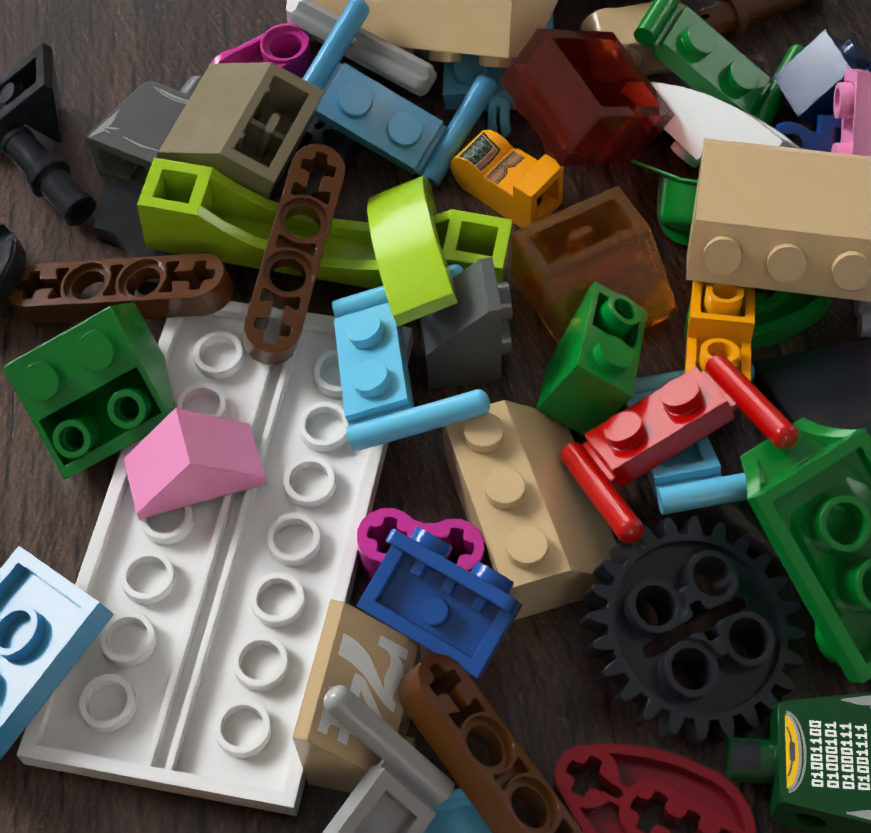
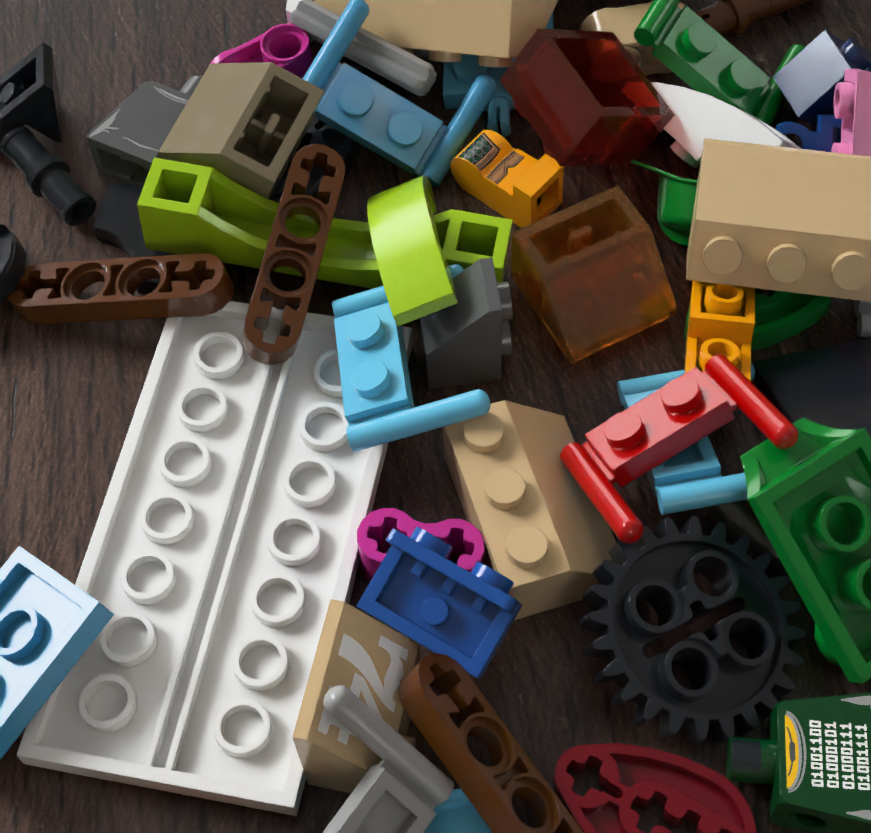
(94, 387): green slope -> none
(192, 461): bright pink slope -> none
(594, 361): green slope -> none

